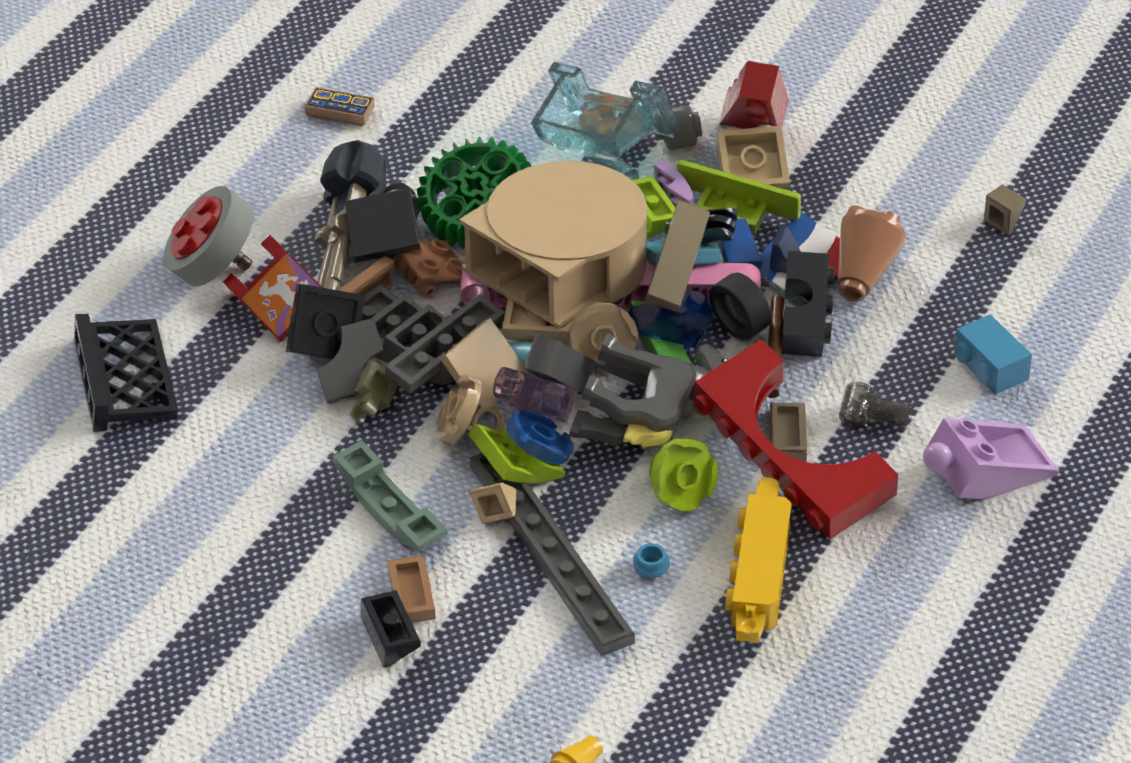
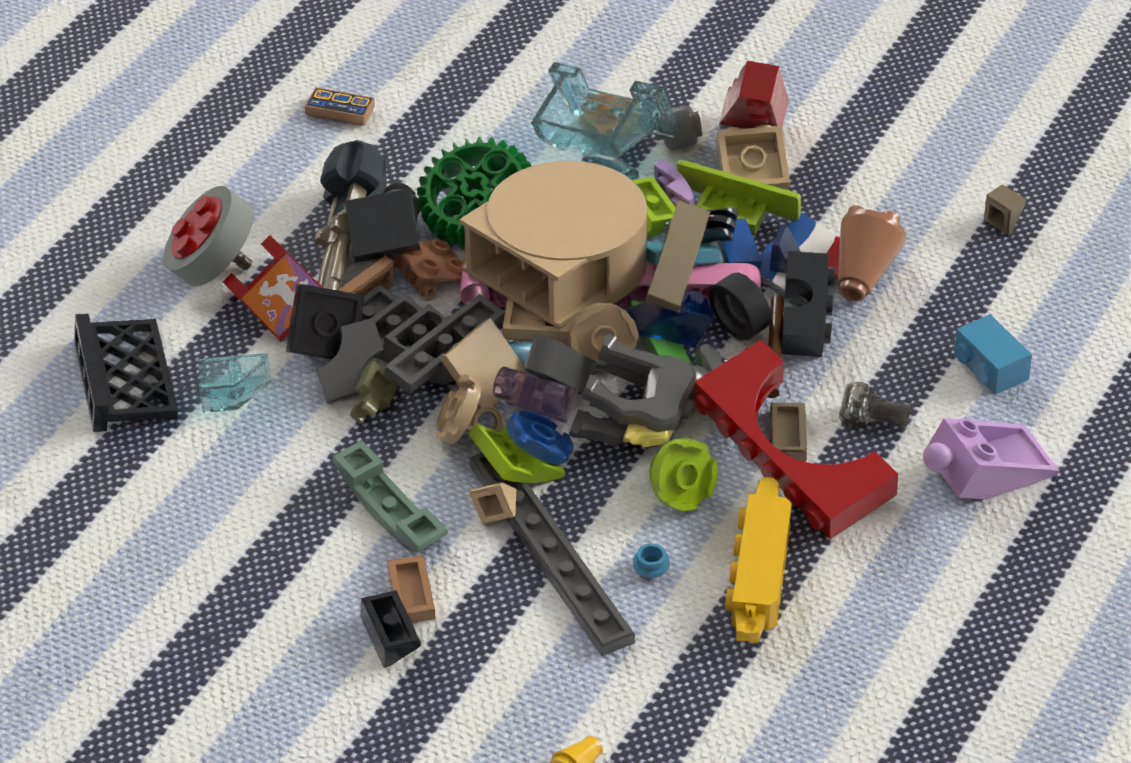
(232, 380): none -> clear light blue slope

